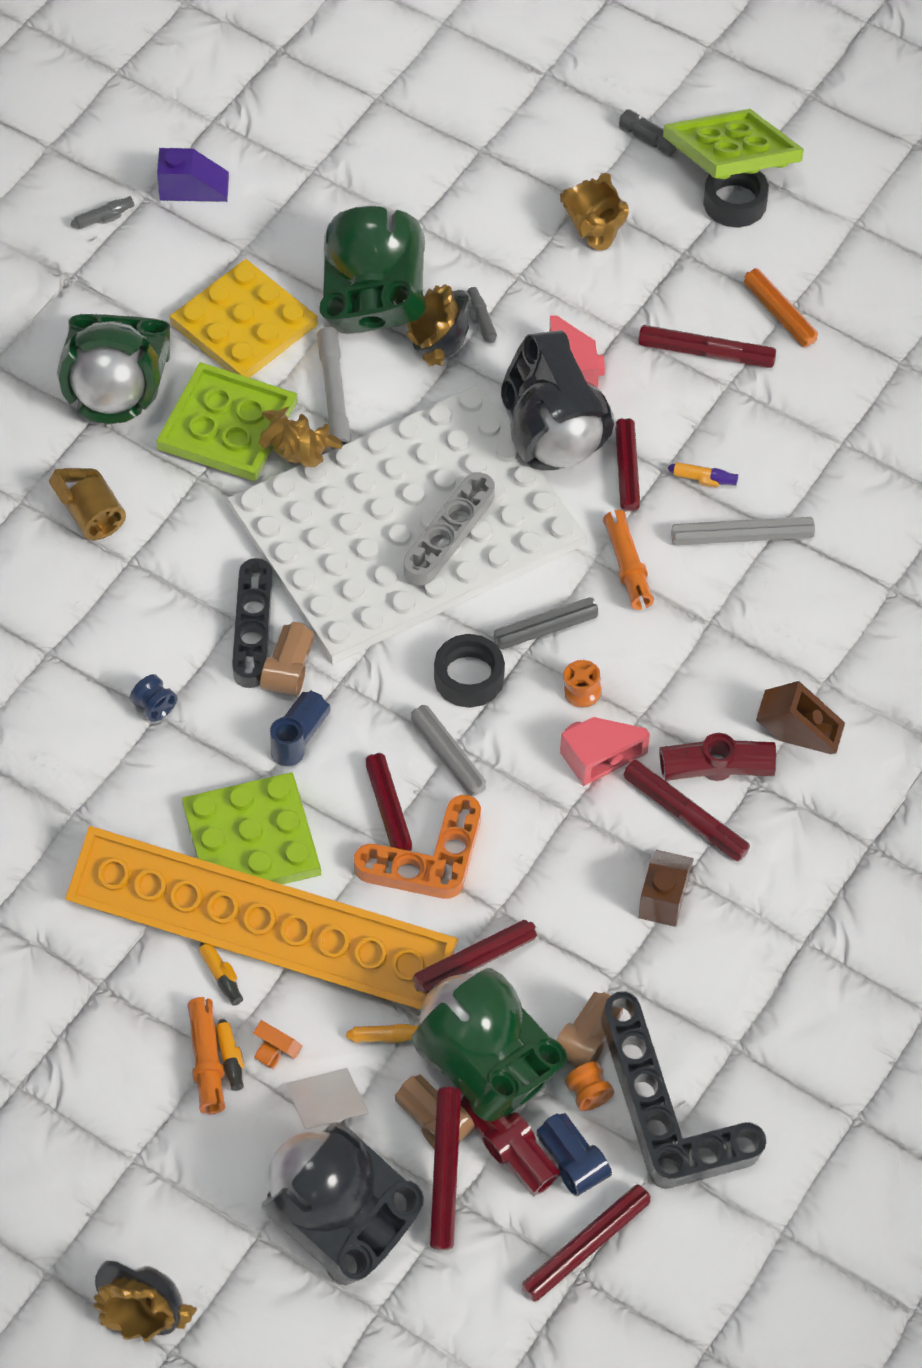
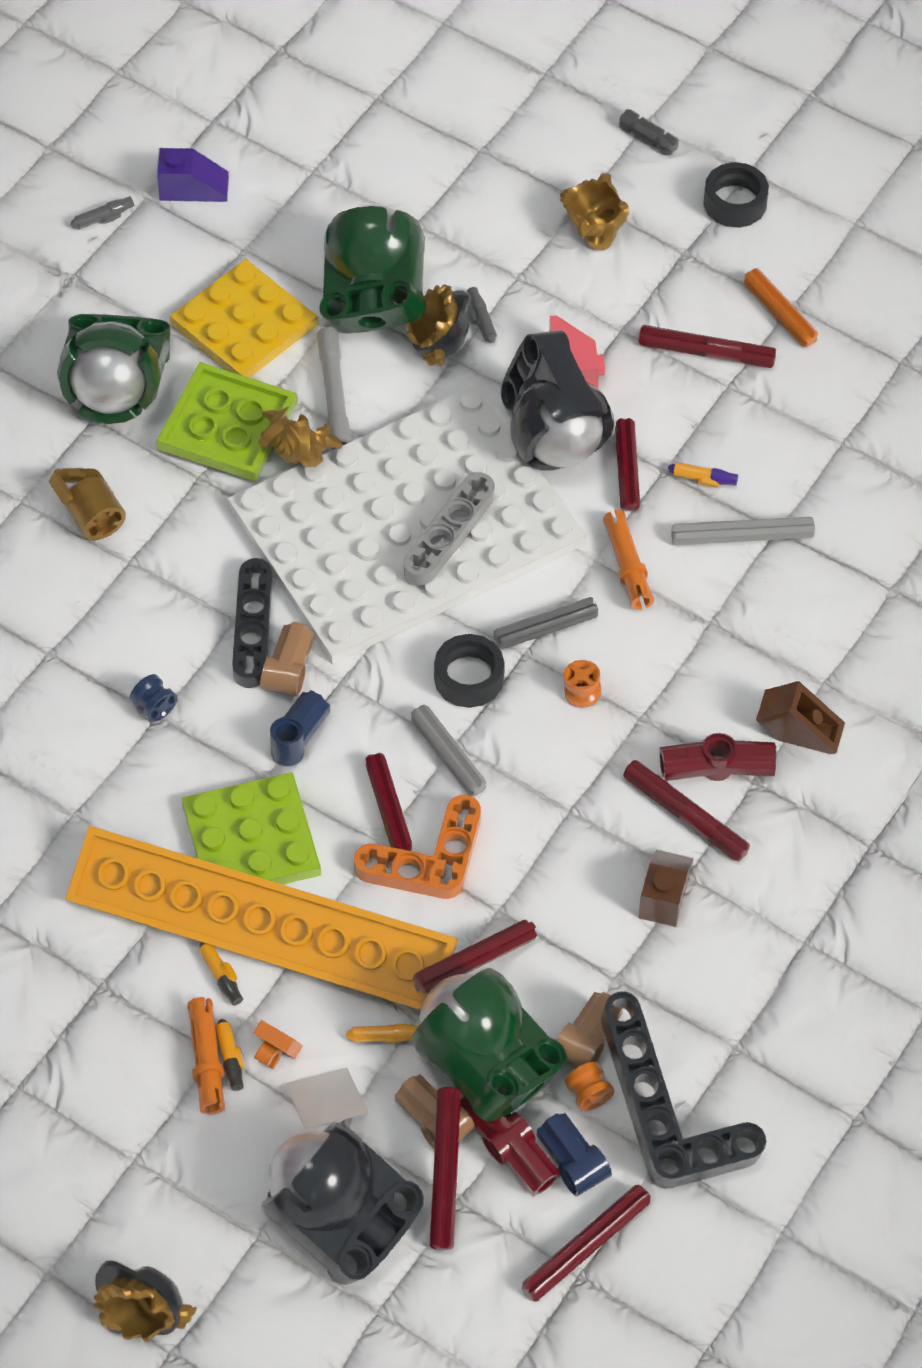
(601, 747): coral slope -> none
(733, 143): lime plate -> none

